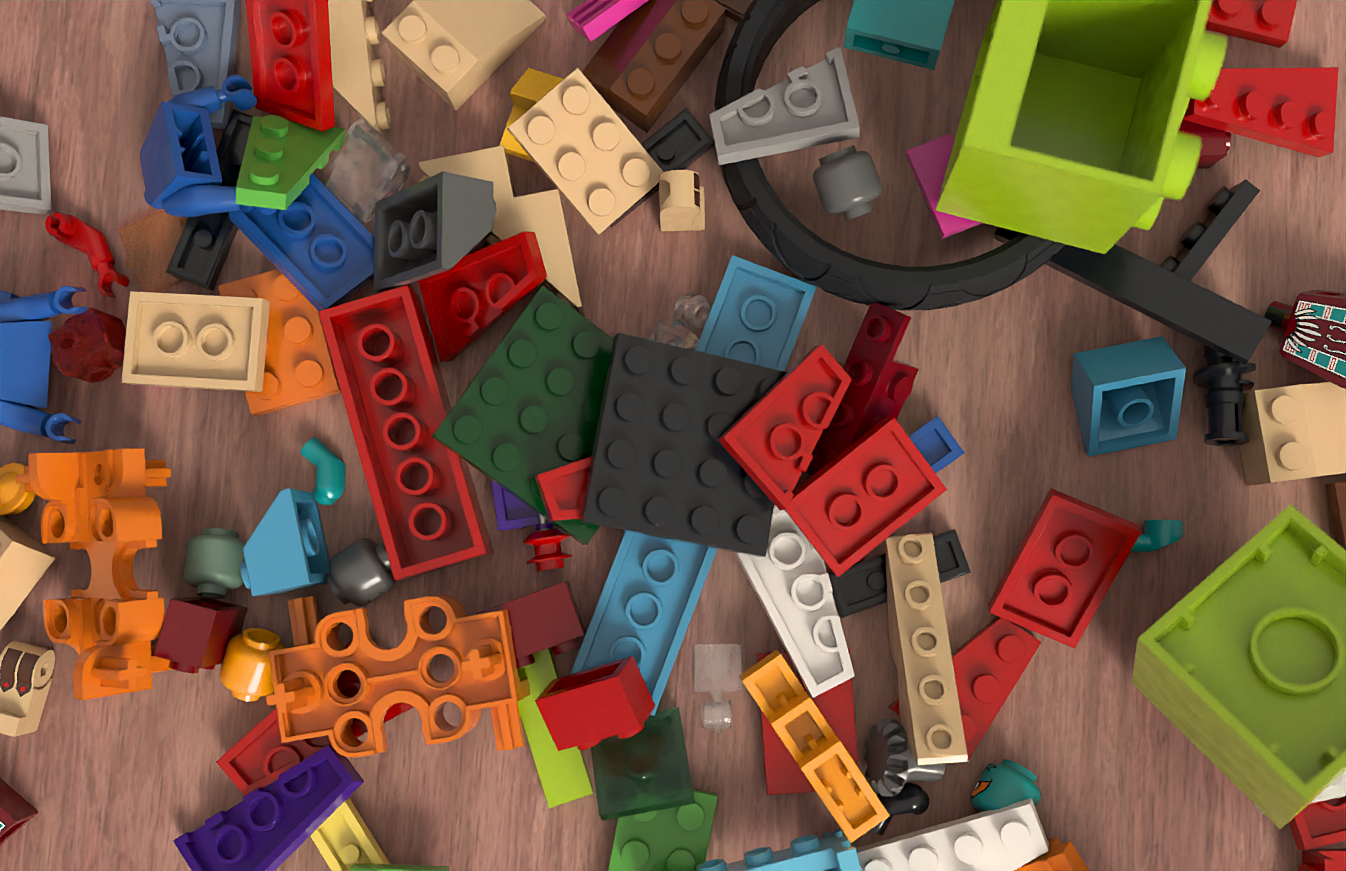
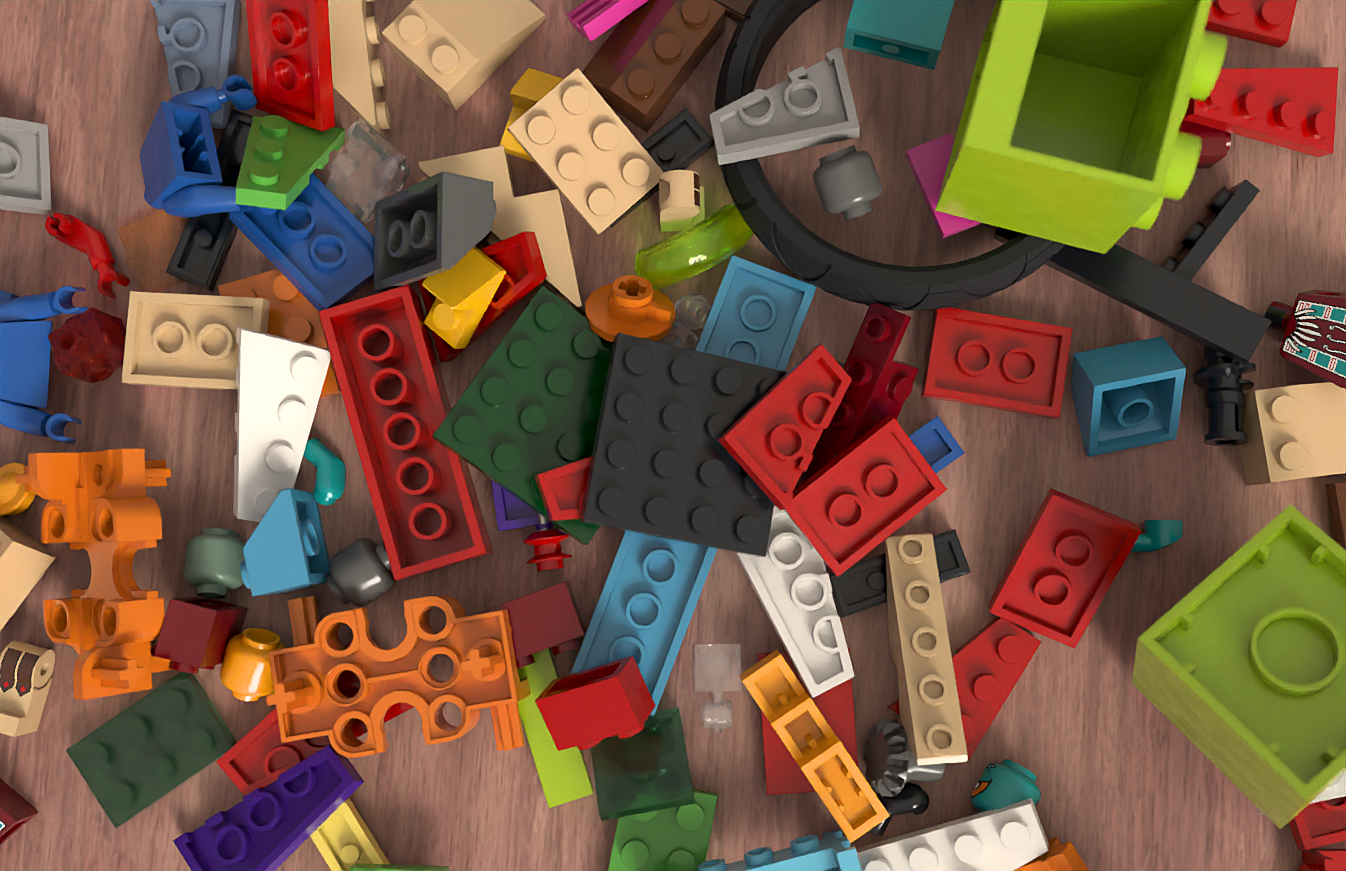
(152, 748): none -> clear green plate
(276, 406): none -> white wing
(462, 297): none -> yellow slope
(630, 309): none -> orange piece
(694, 249): none -> clear neon green cylinder
(997, 362): none -> red plate

